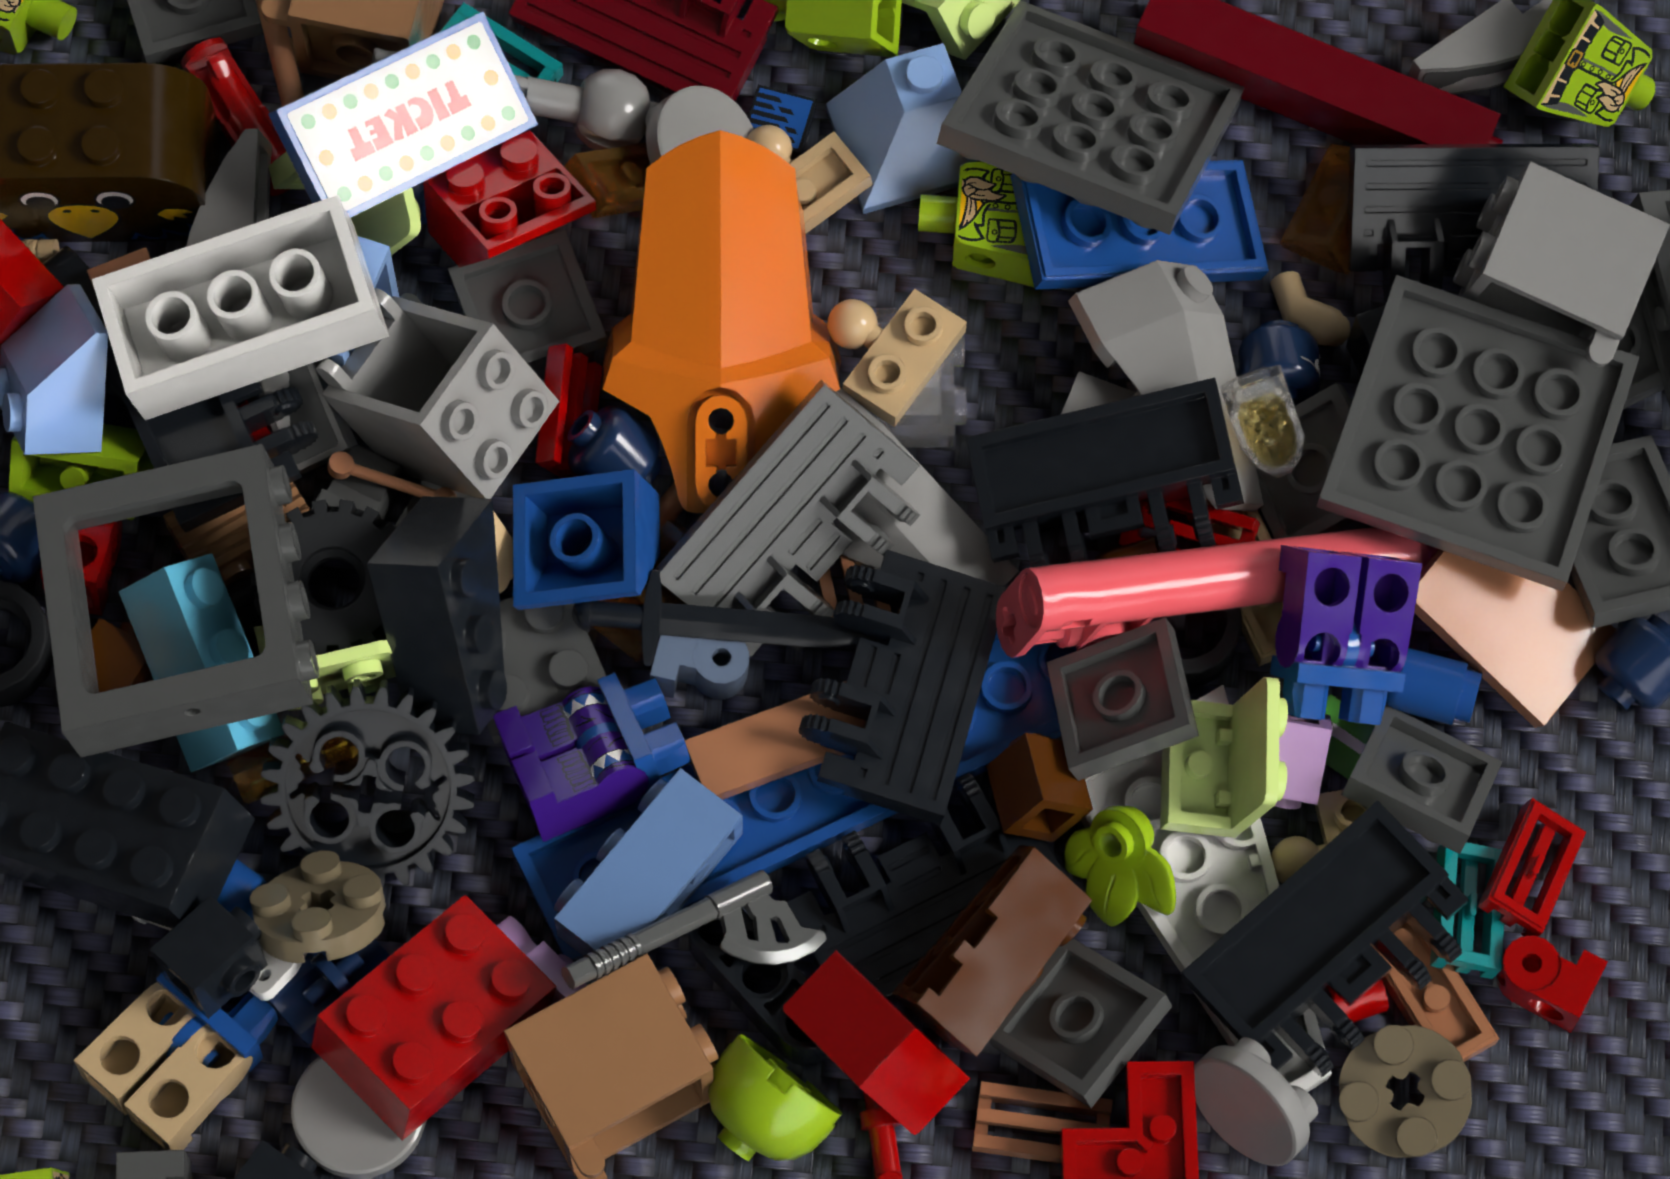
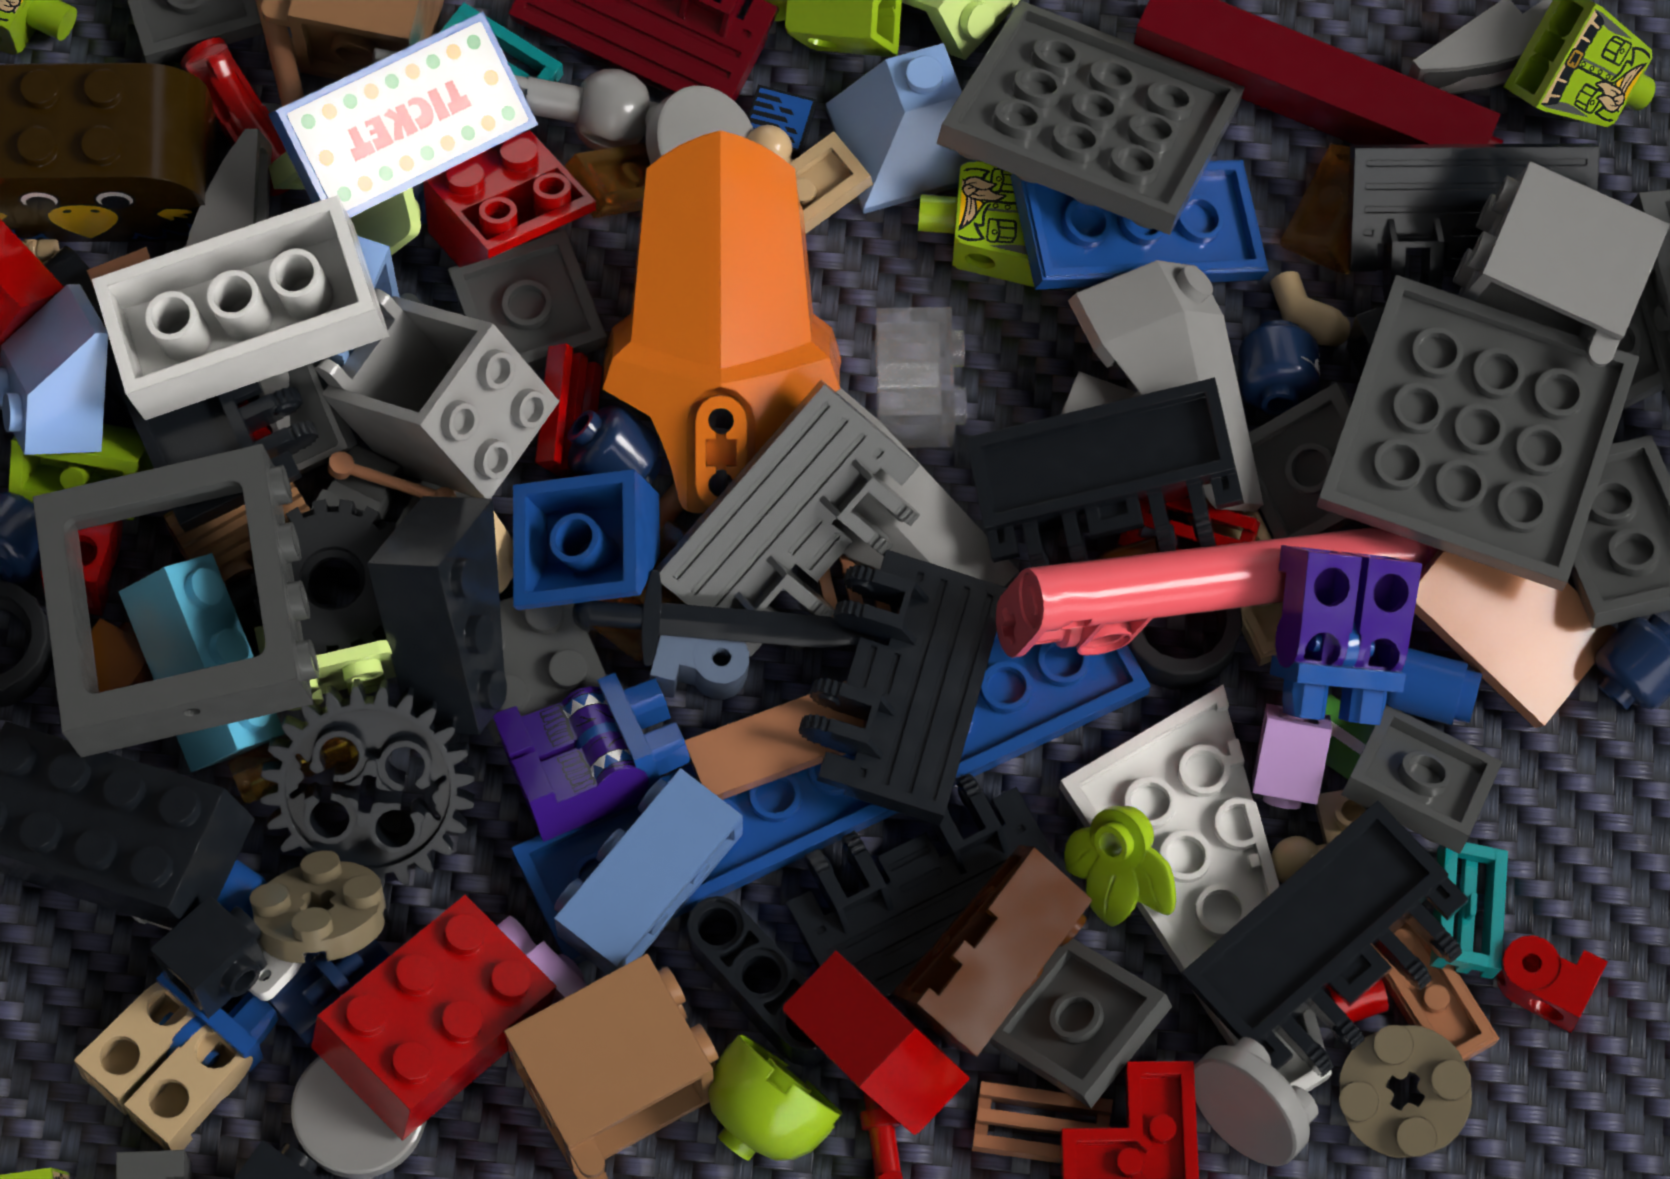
(724, 904): dark grey piece -> none
(899, 356): tan plate -> none
(1036, 789): reddish brown brick -> none
(1122, 699): dark grey plate -> none
(1231, 769): yellowish green bracket -> none
(1265, 420): rock -> none
(1513, 907): red tile -> none

